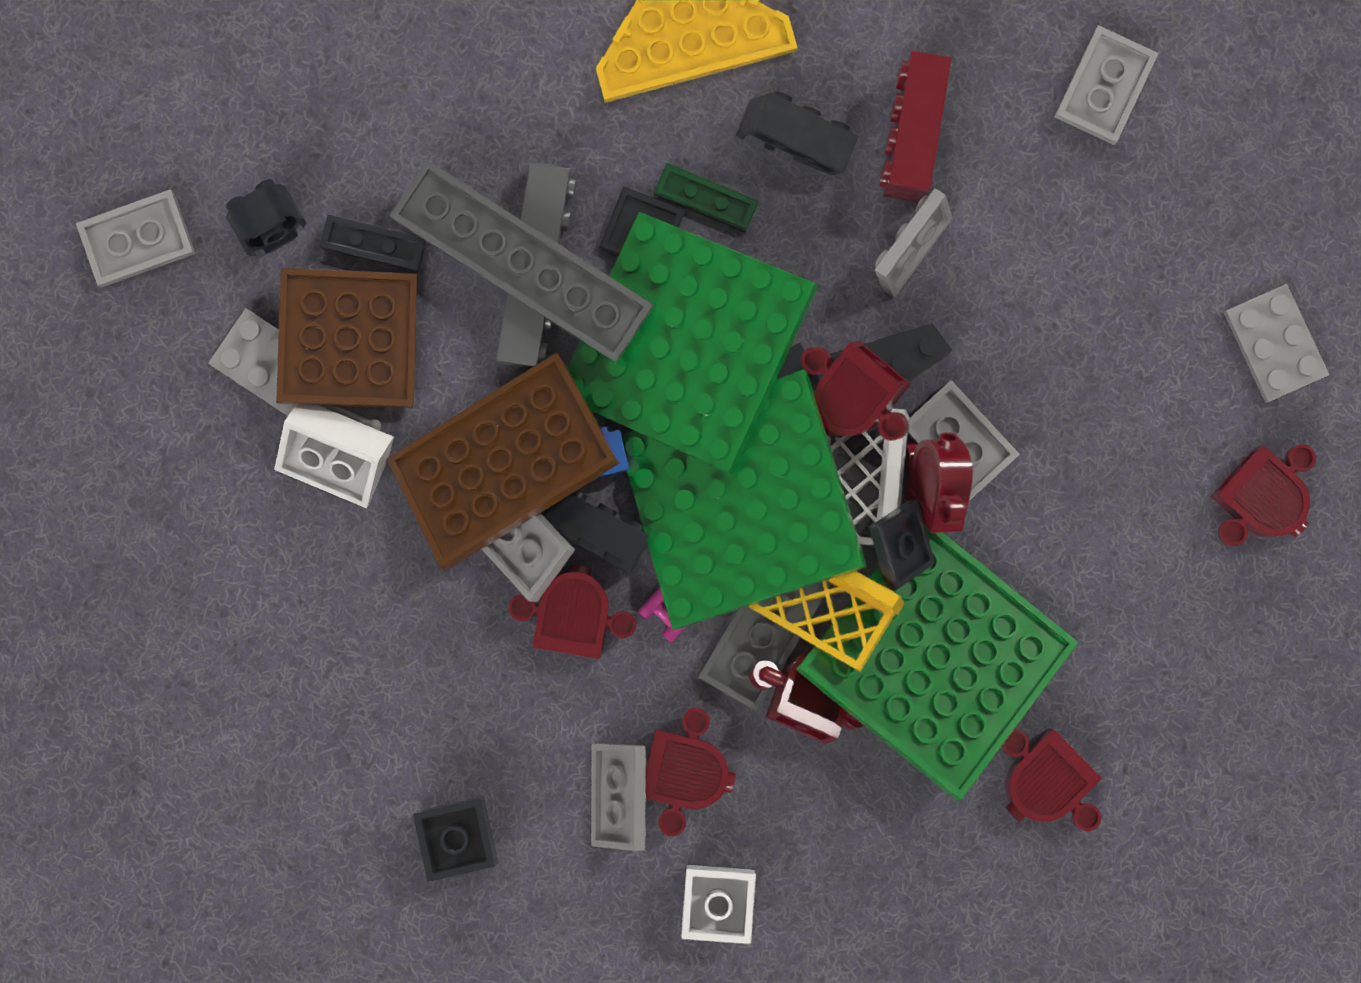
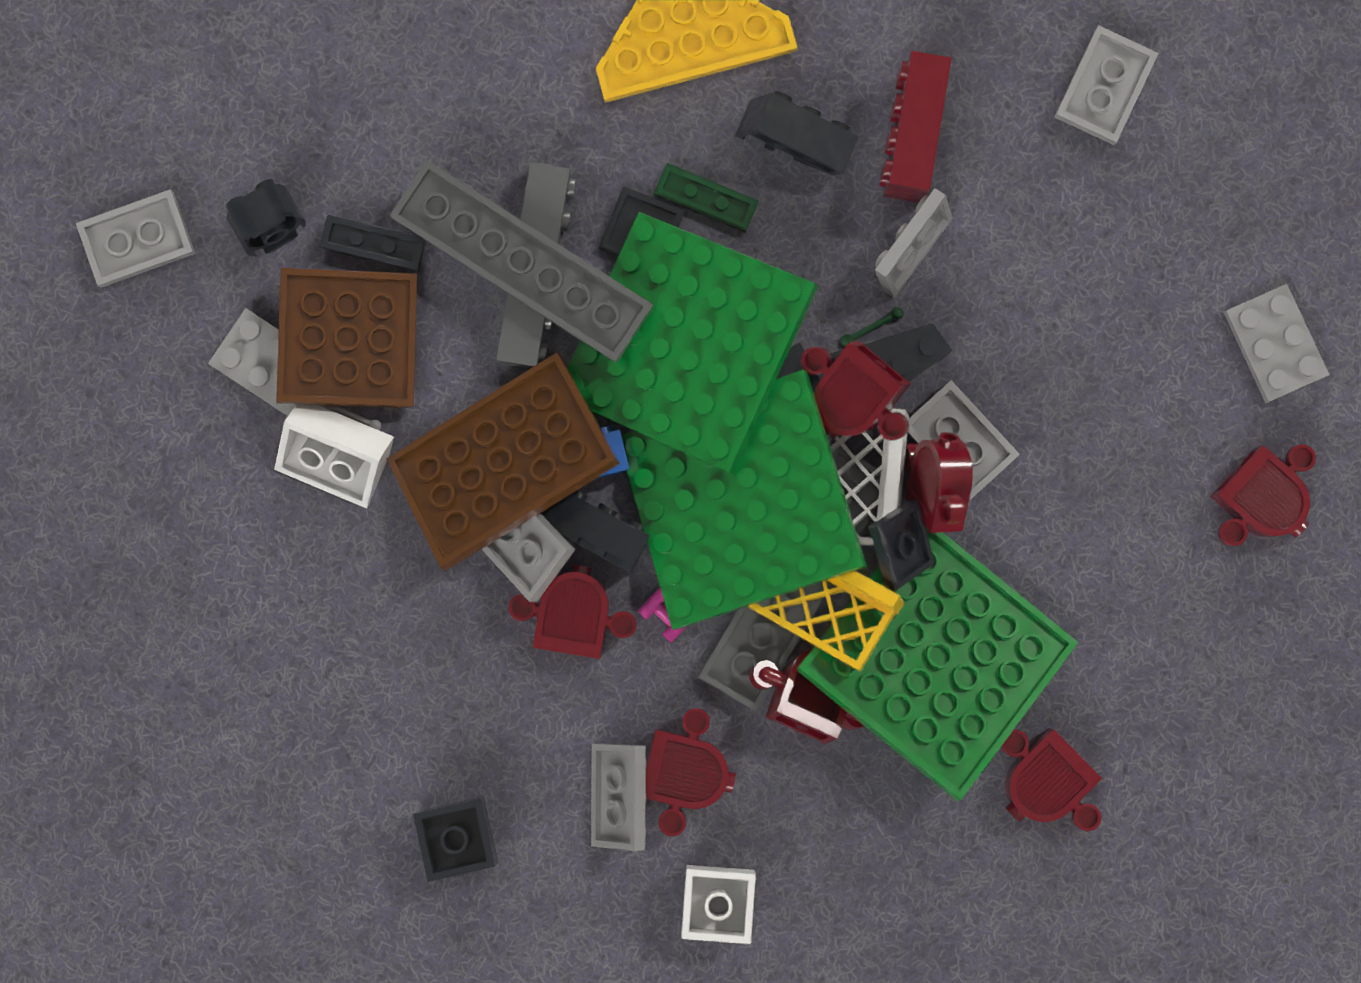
(896, 314): none -> dark green hinge

